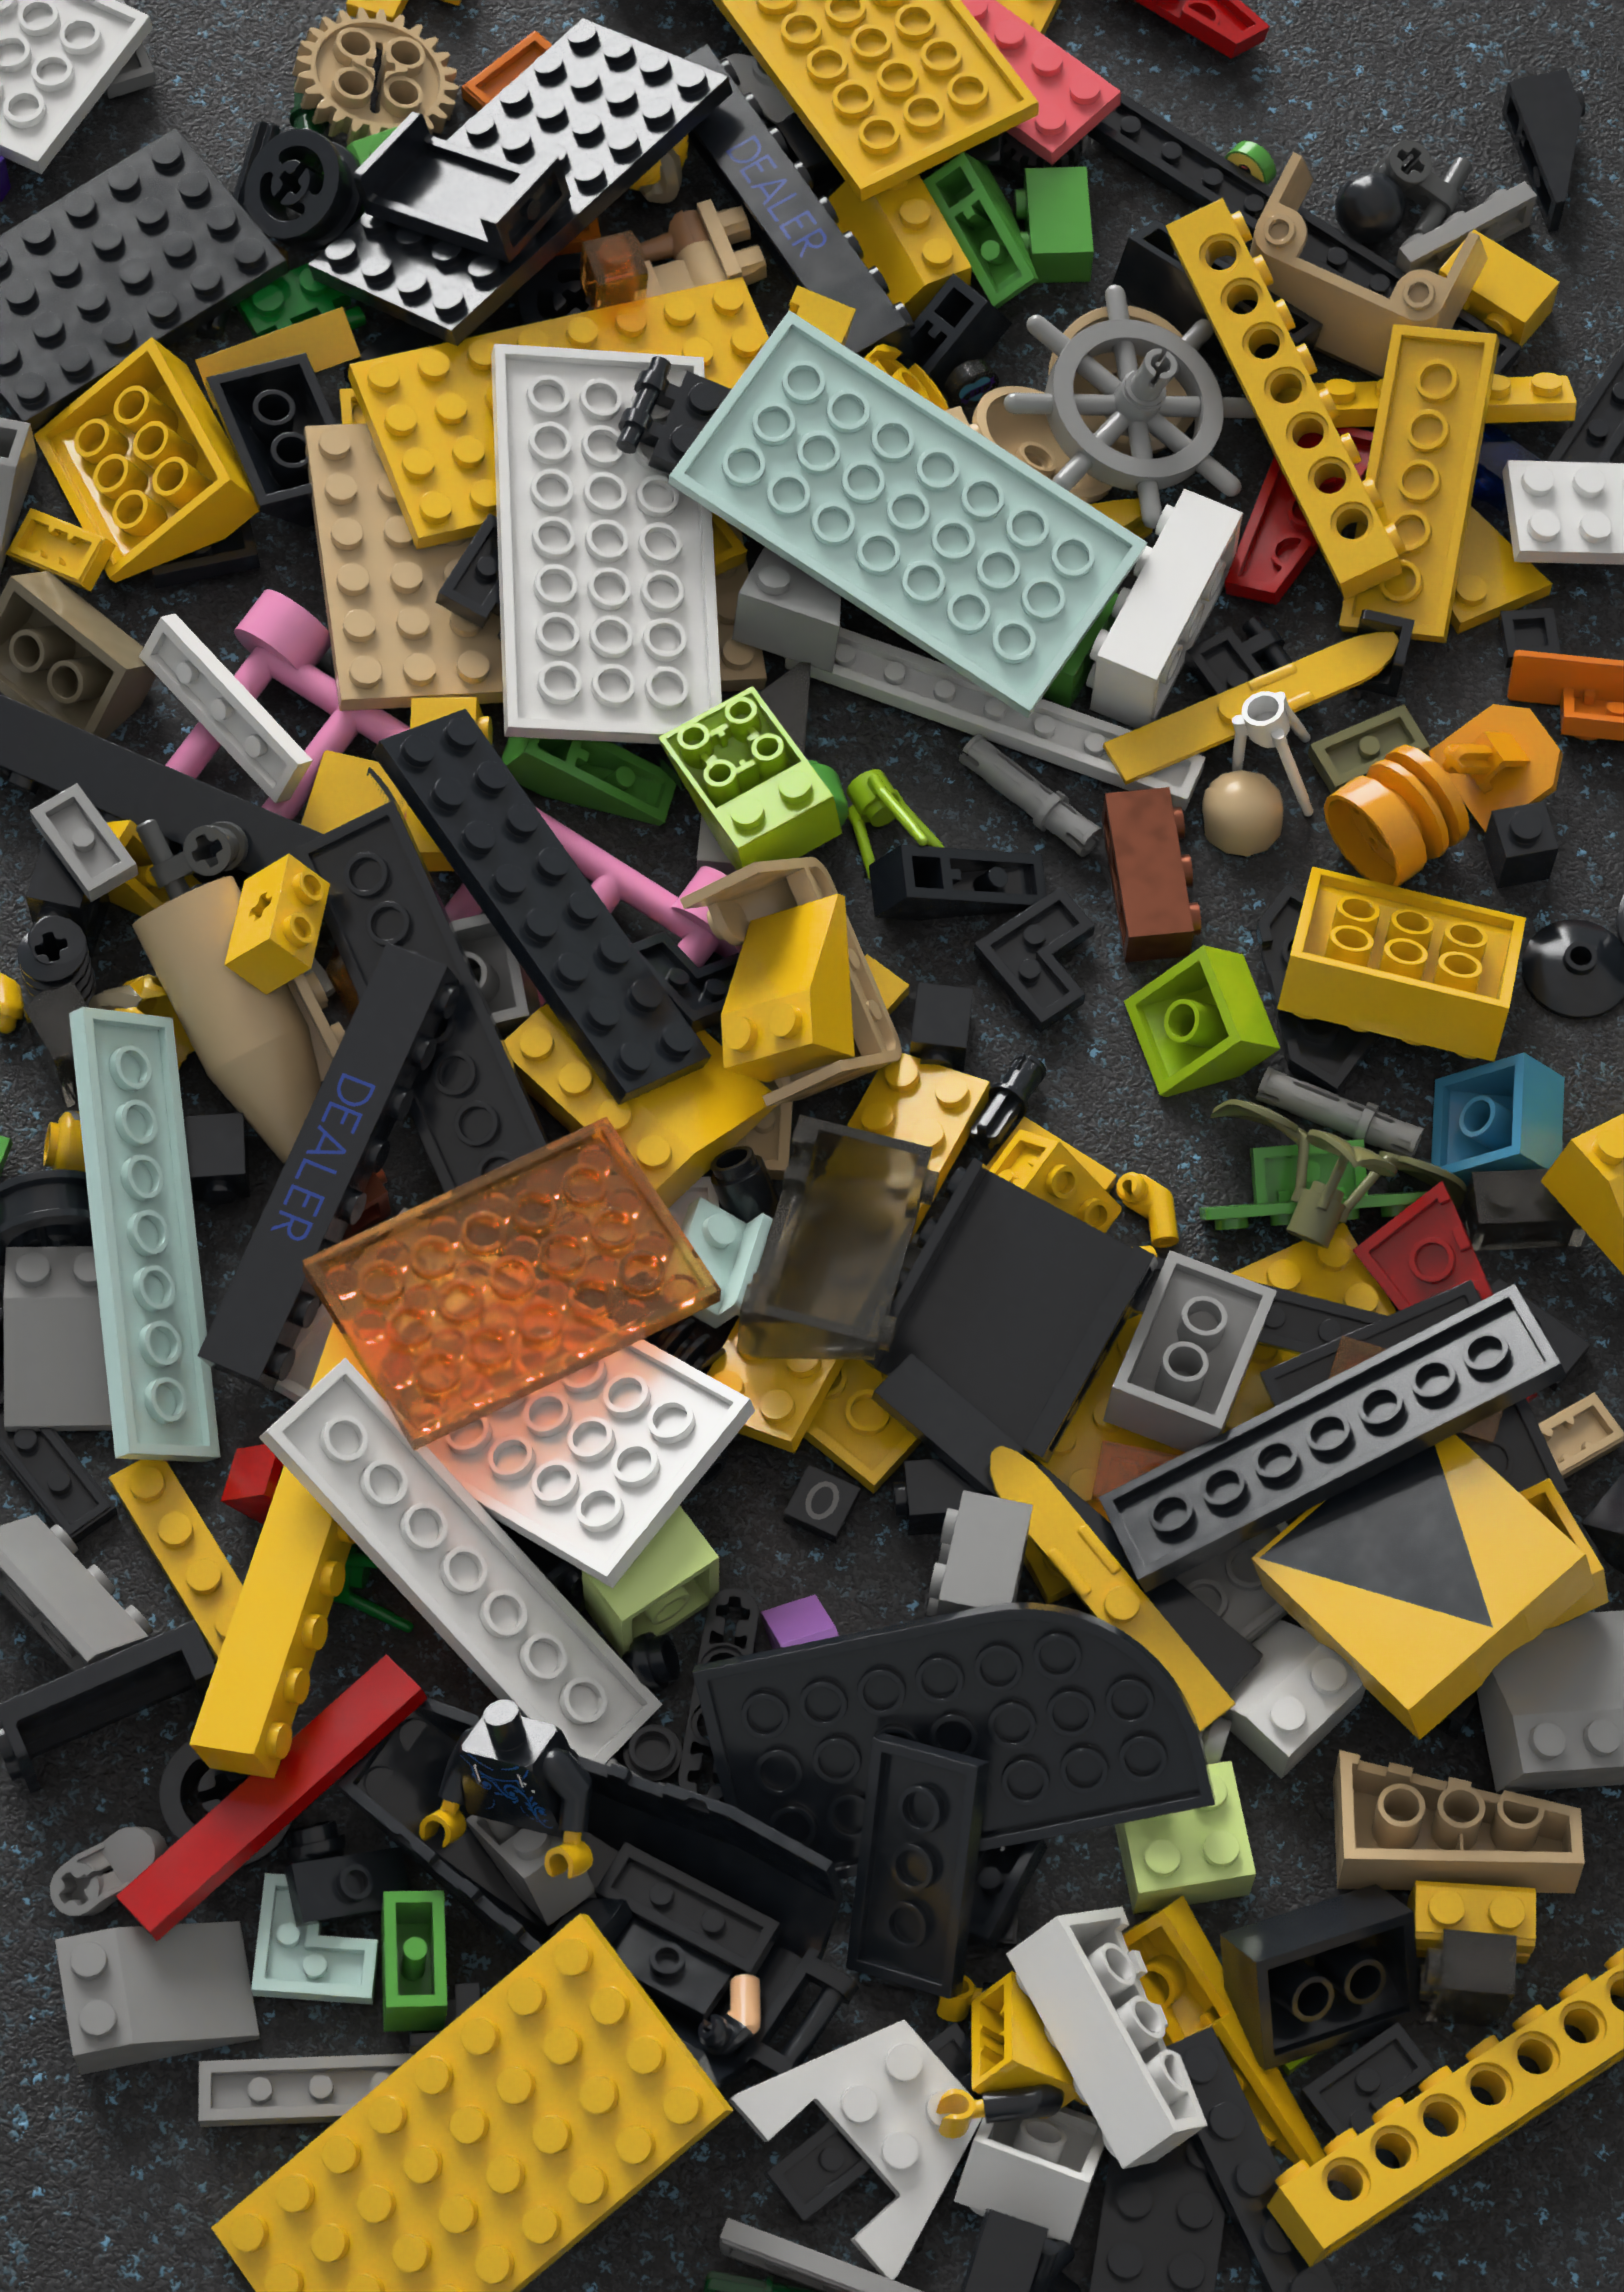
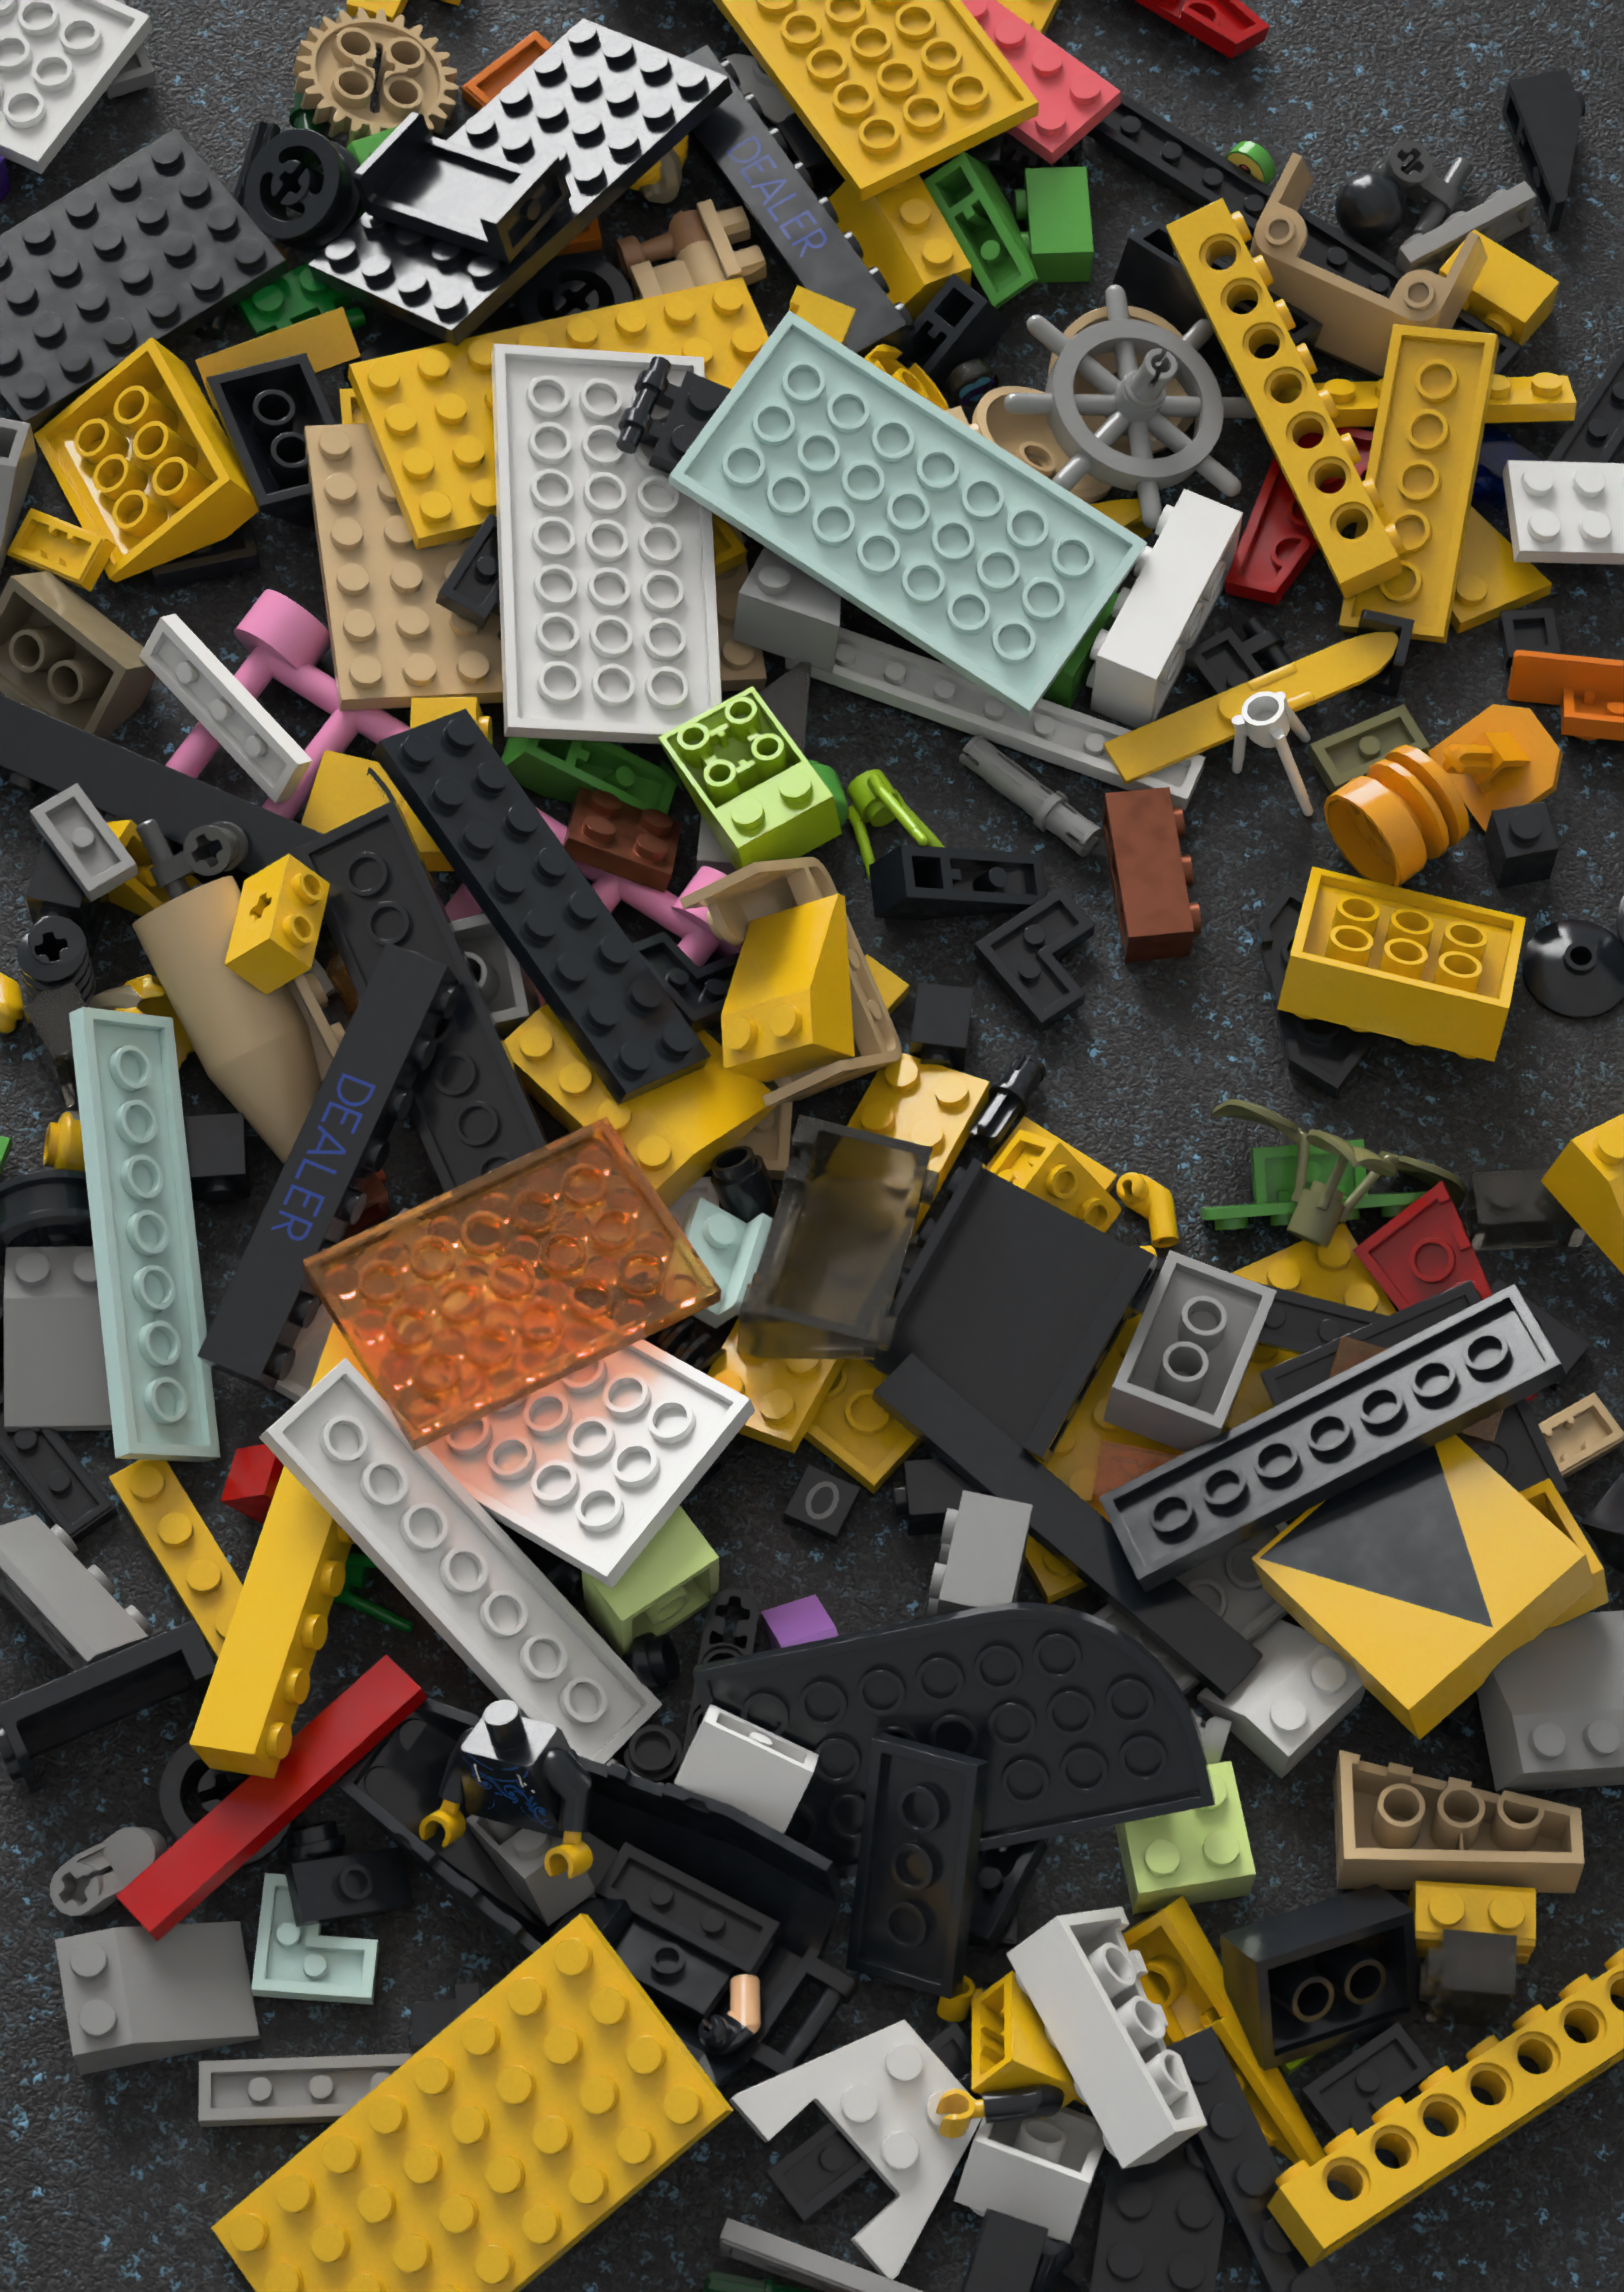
(413, 1961): bright green brick -> none
(613, 270): clear orange brick -> none
(622, 838): none -> copper plate
(747, 1768): none -> white brick
(1102, 1580): yellow piece -> none
(1201, 1022): lime slope -> none
(1242, 813): tan hair -> none
(1339, 1113): light grey pin -> none
(1498, 1117): dark azure slope -> none

